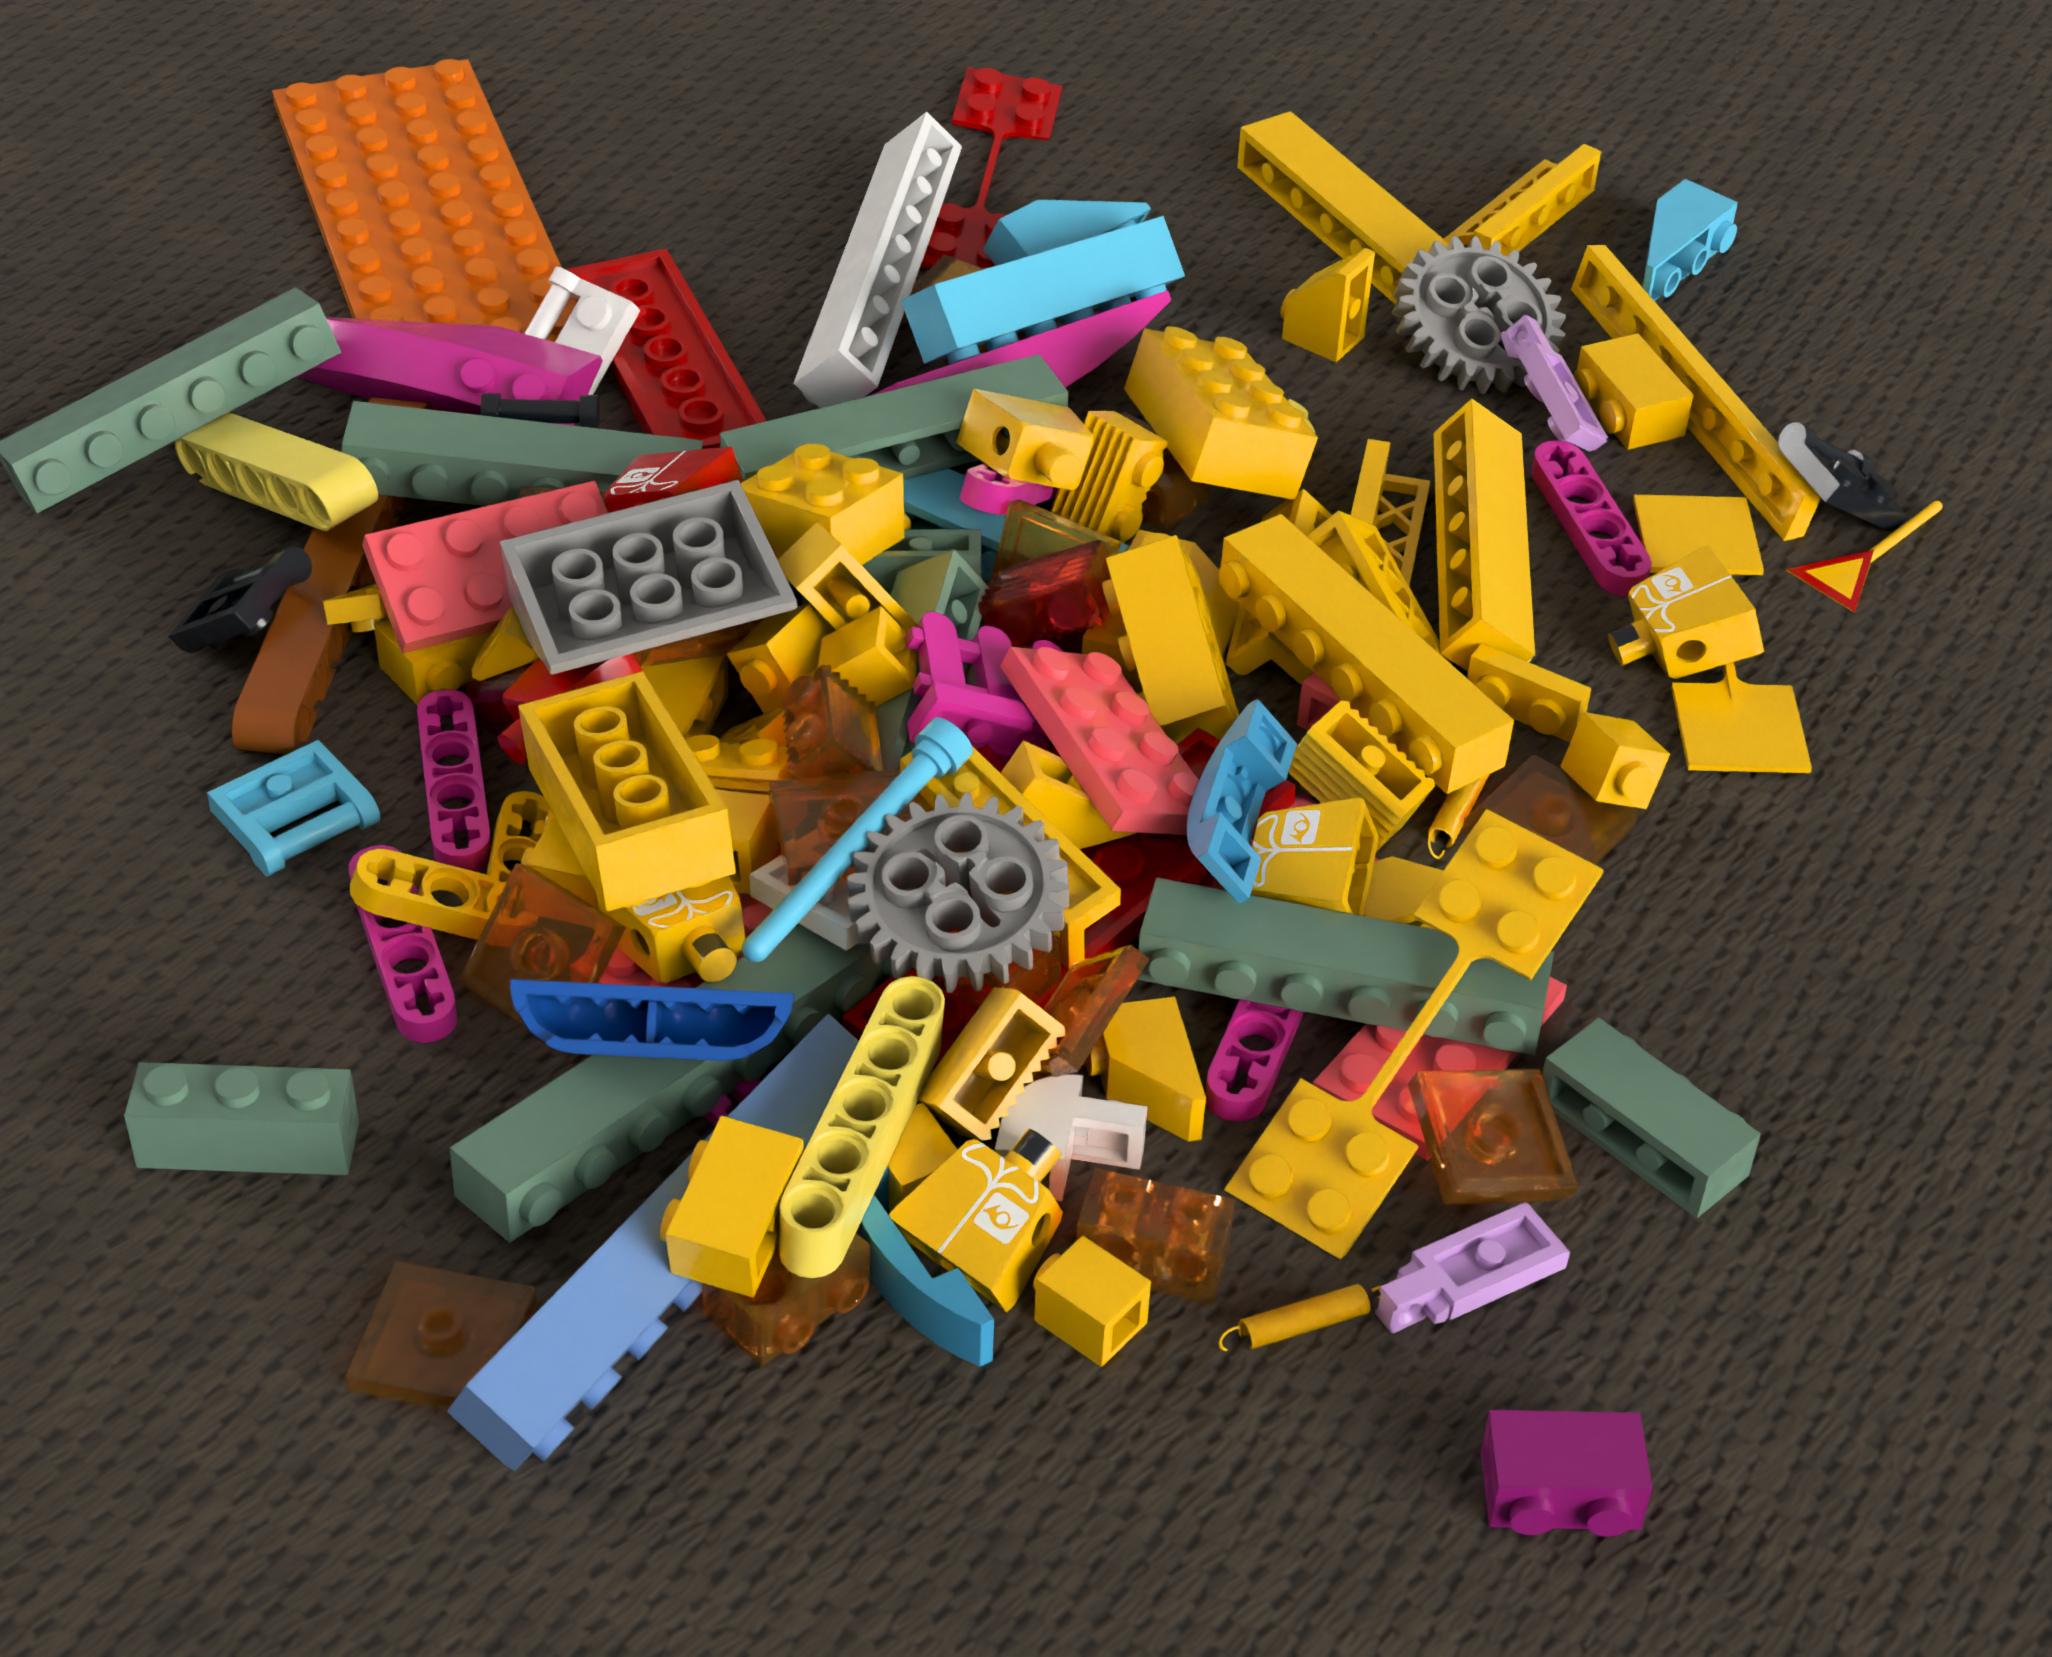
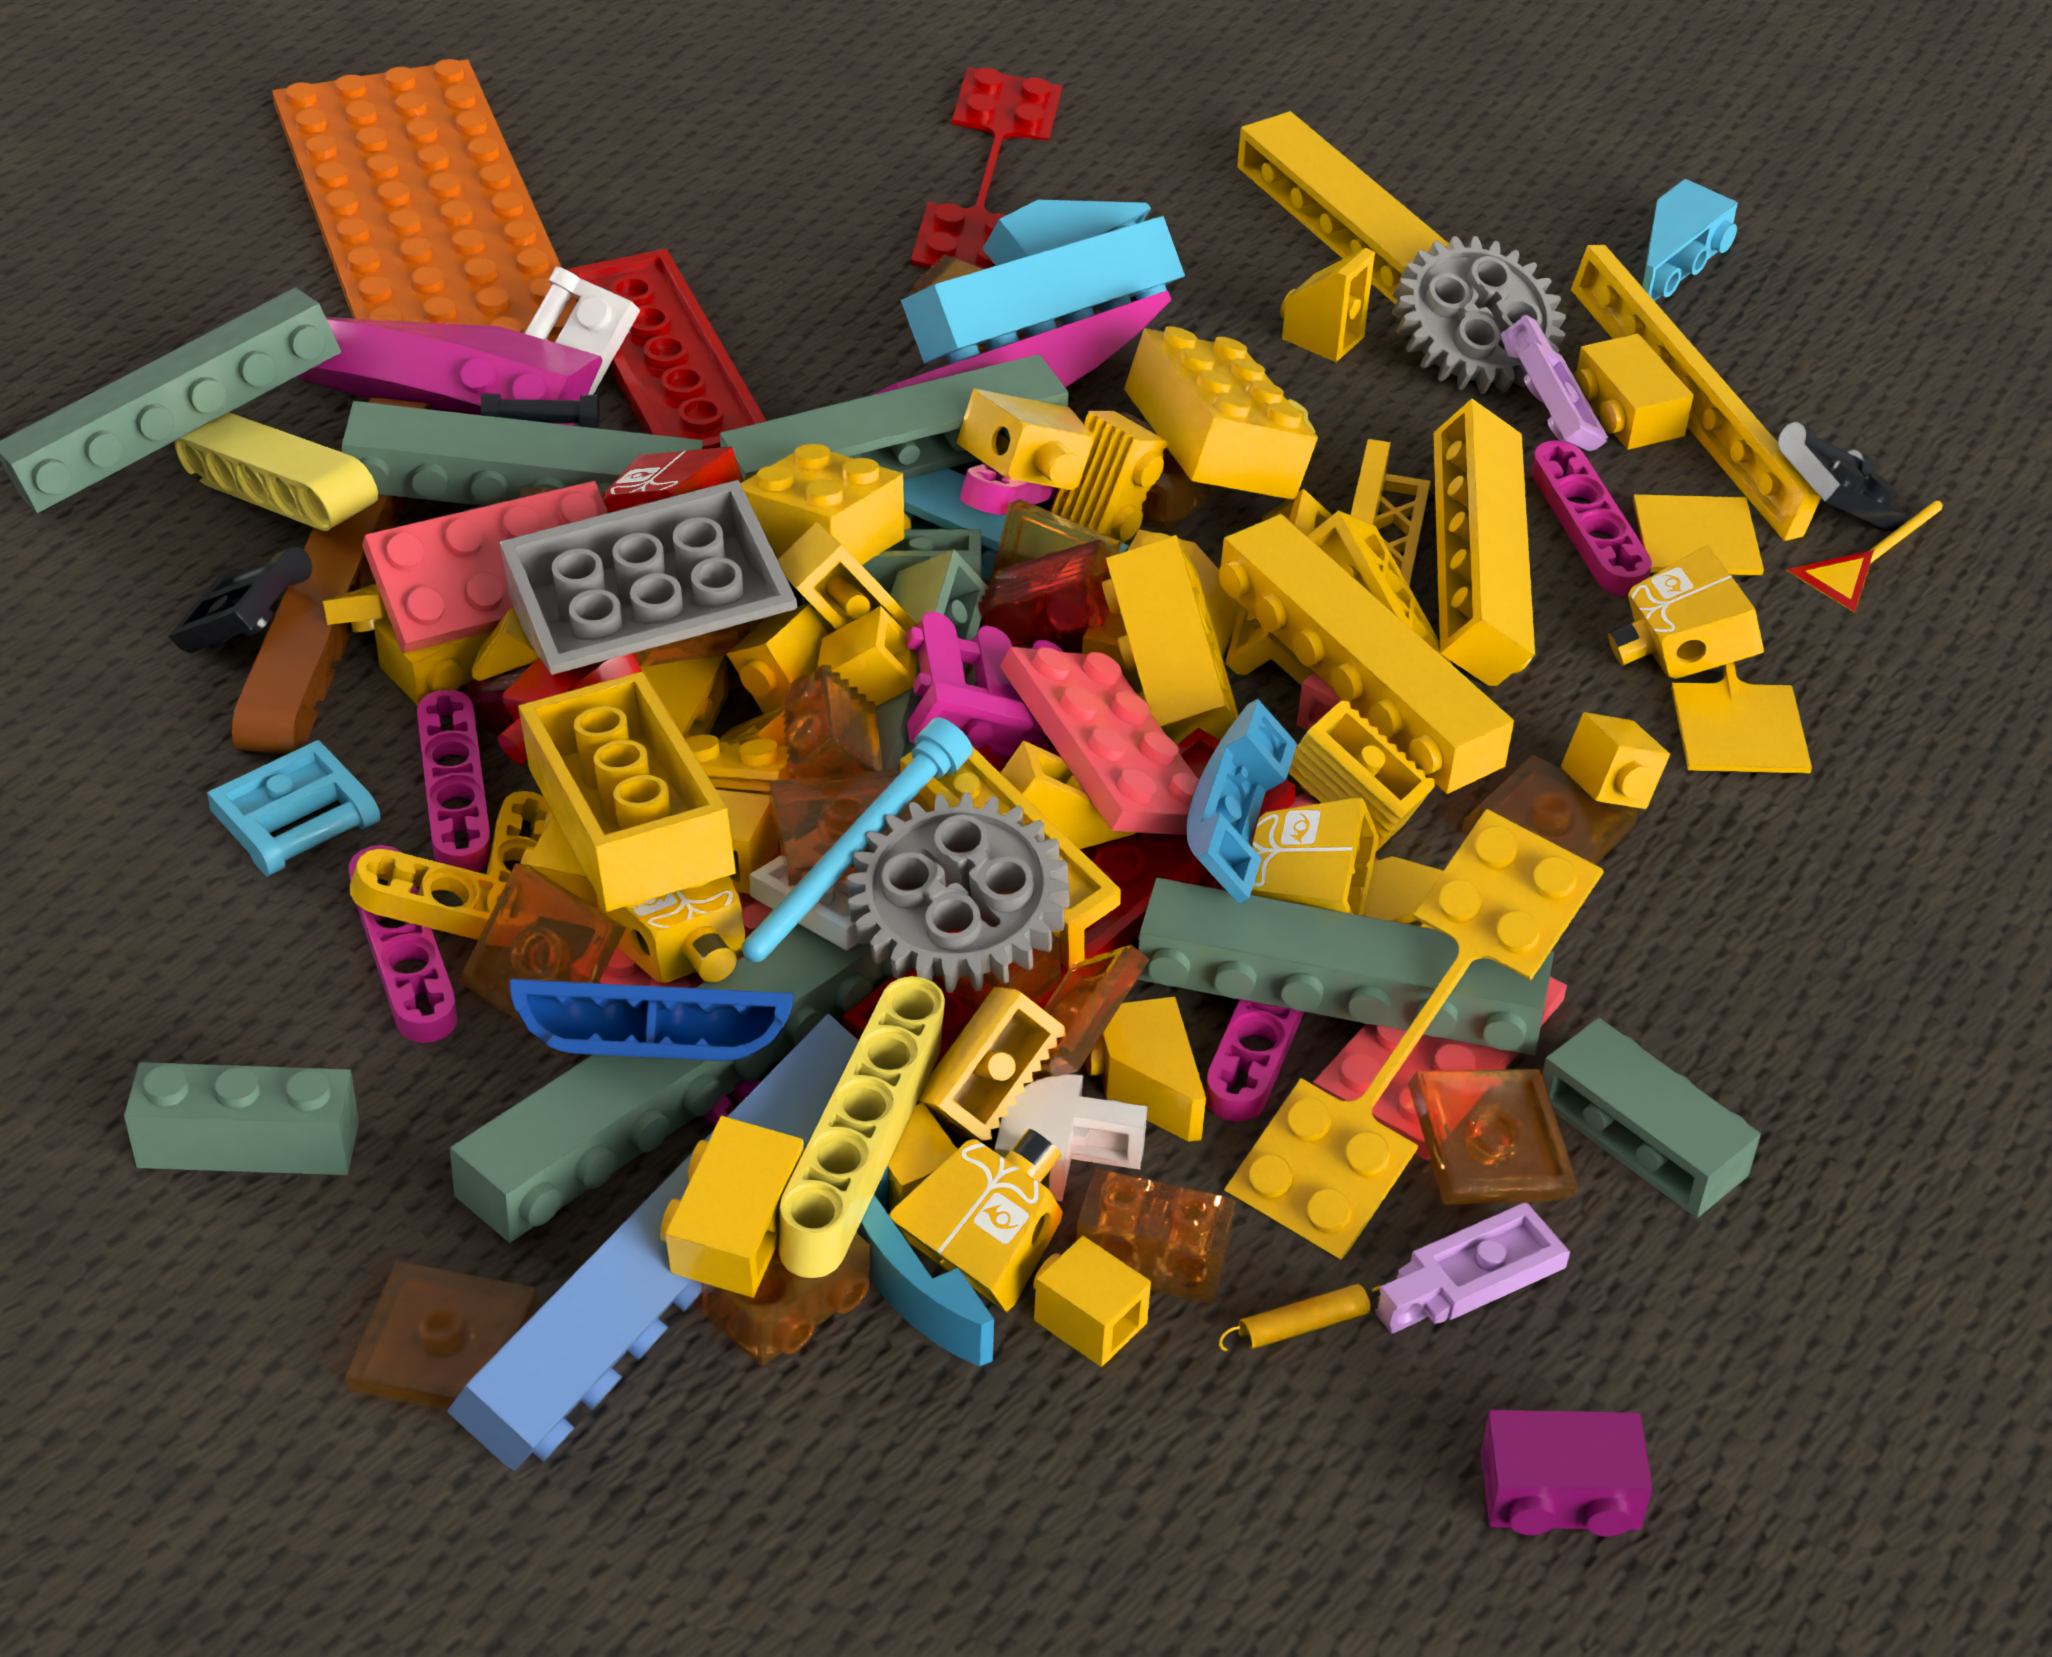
(879, 265): white brick -> none
(1453, 811): yellow piece -> none
(1529, 692): yellow plate -> none
(1533, 202): yellow fence -> none

